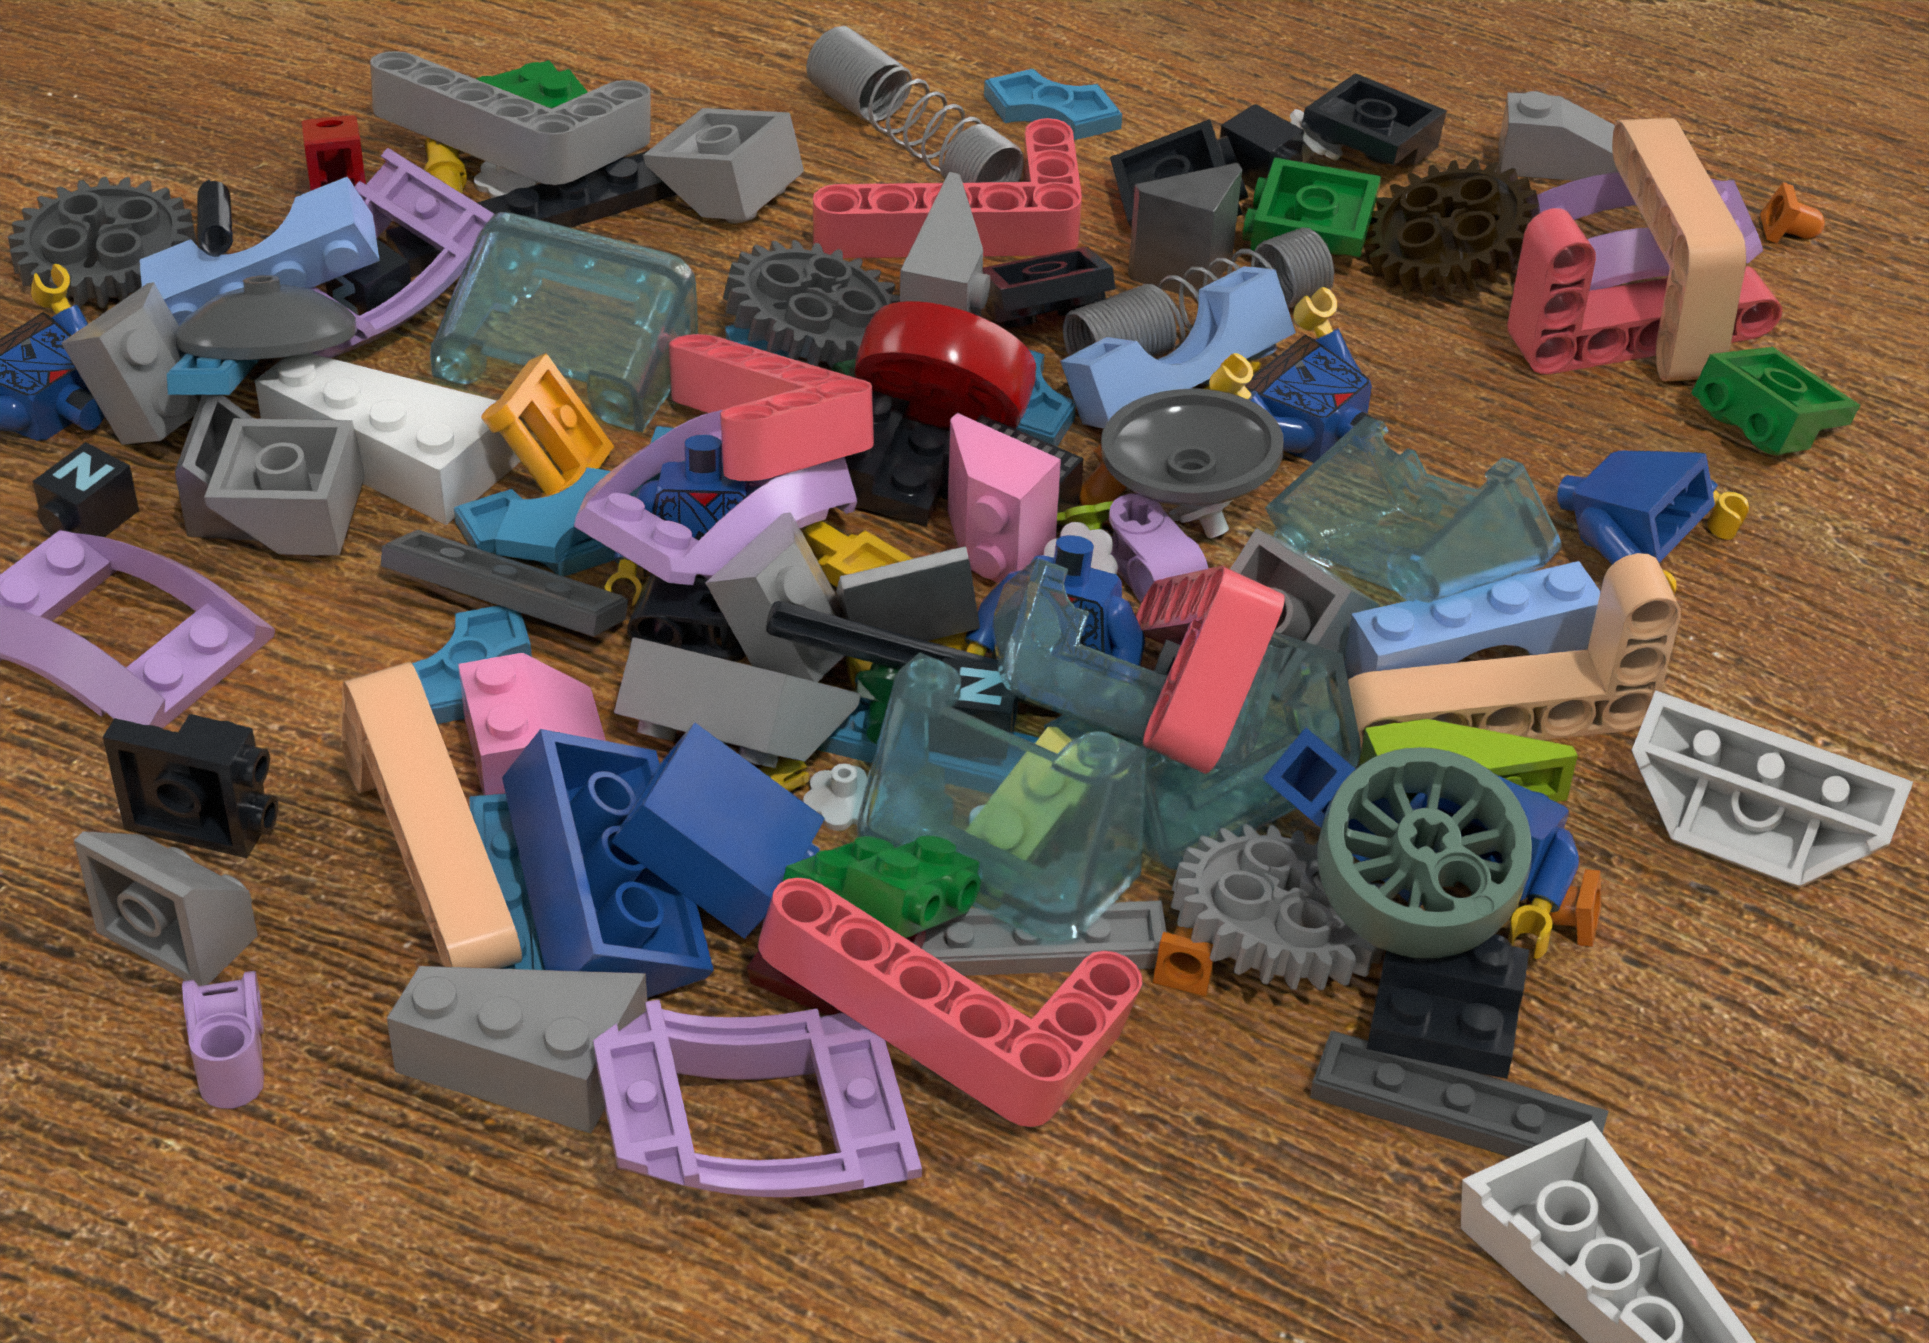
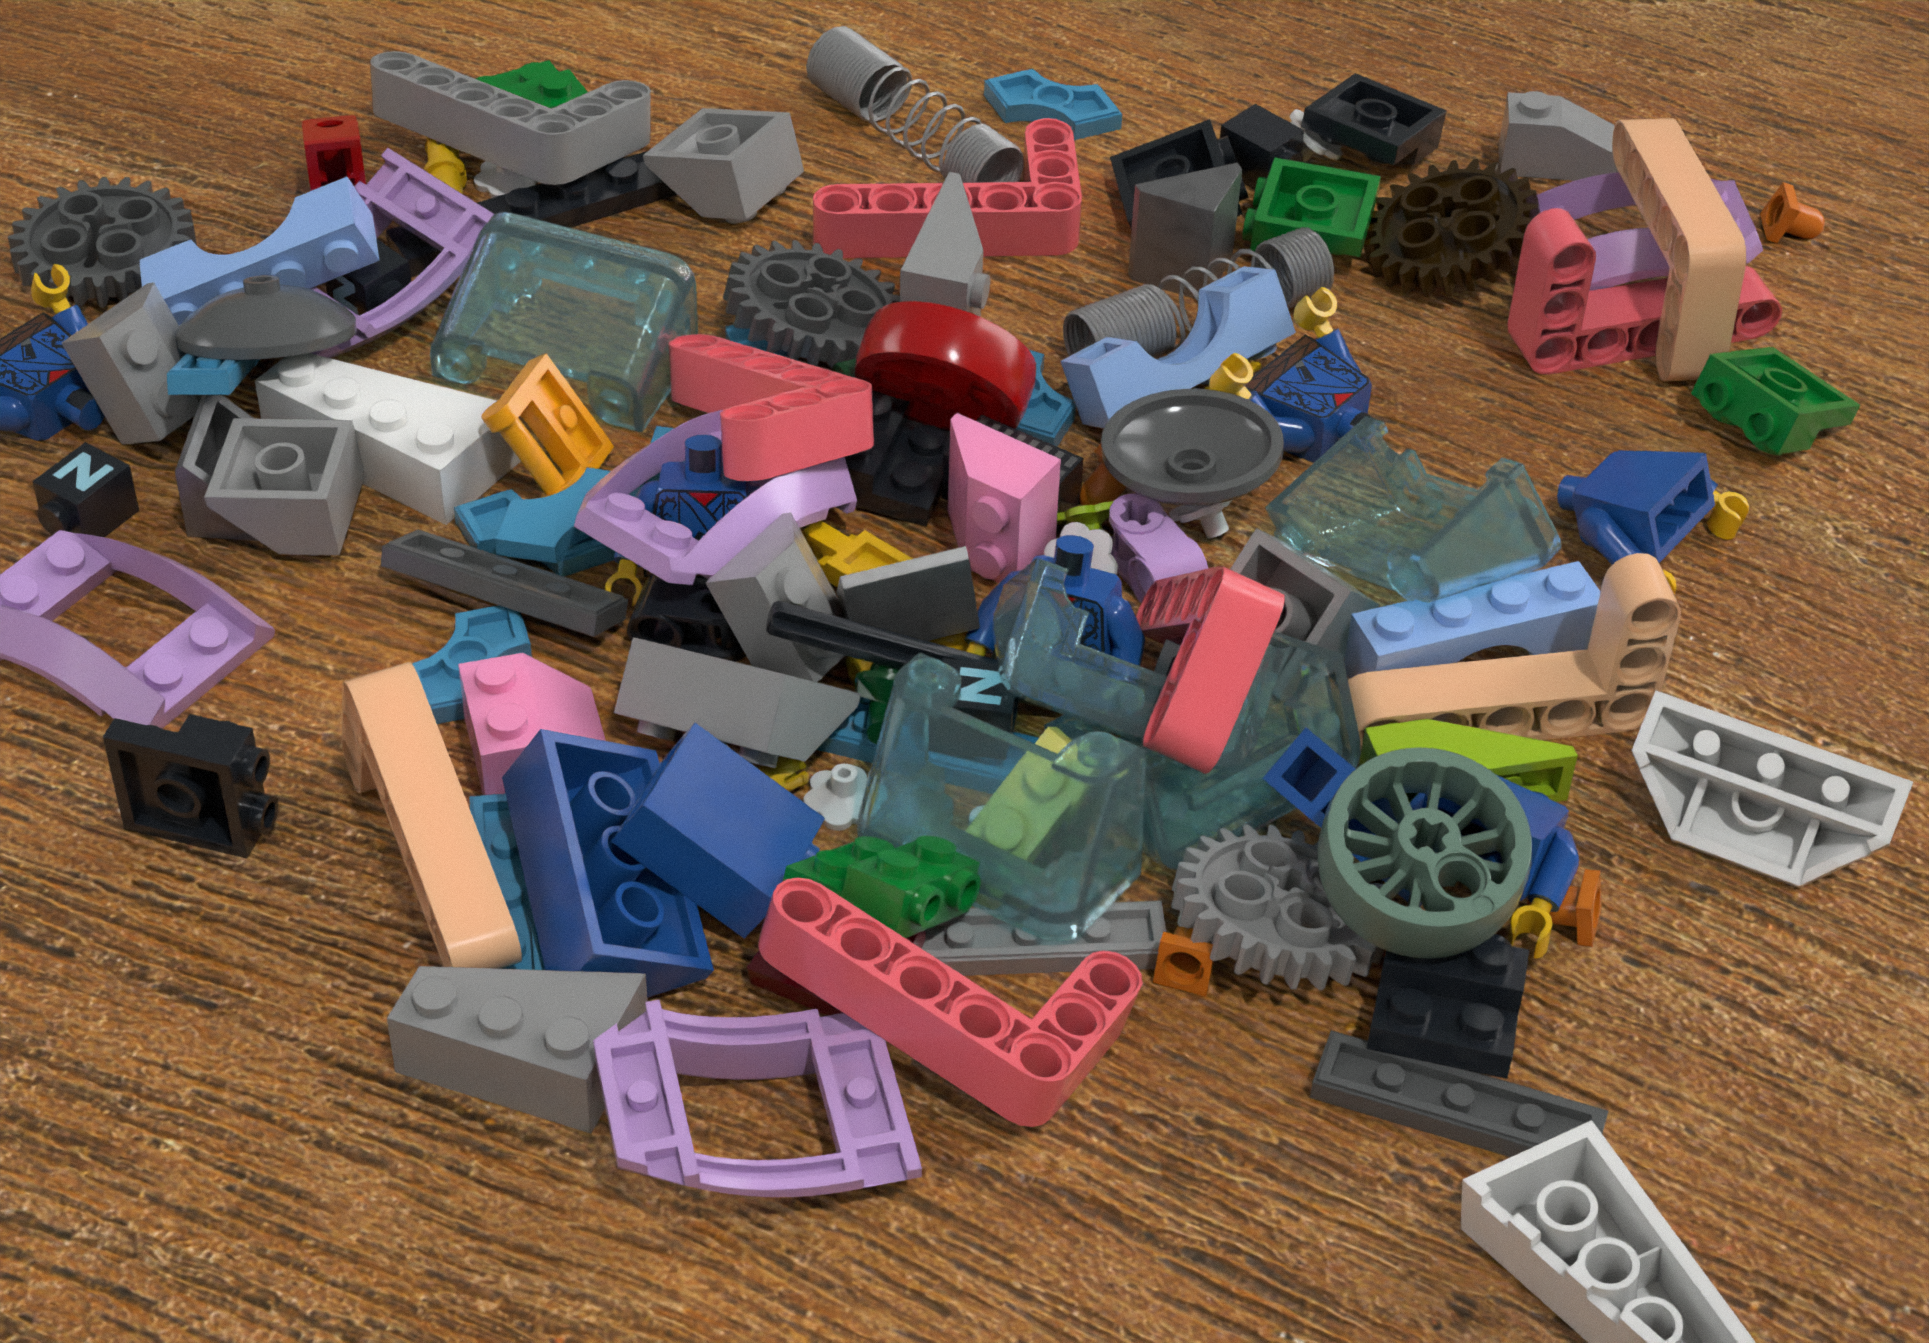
(165, 904): light grey slope -> none
(214, 218): black piece -> none
(225, 1039): lavender piece -> none
(1046, 285): black plate -> none

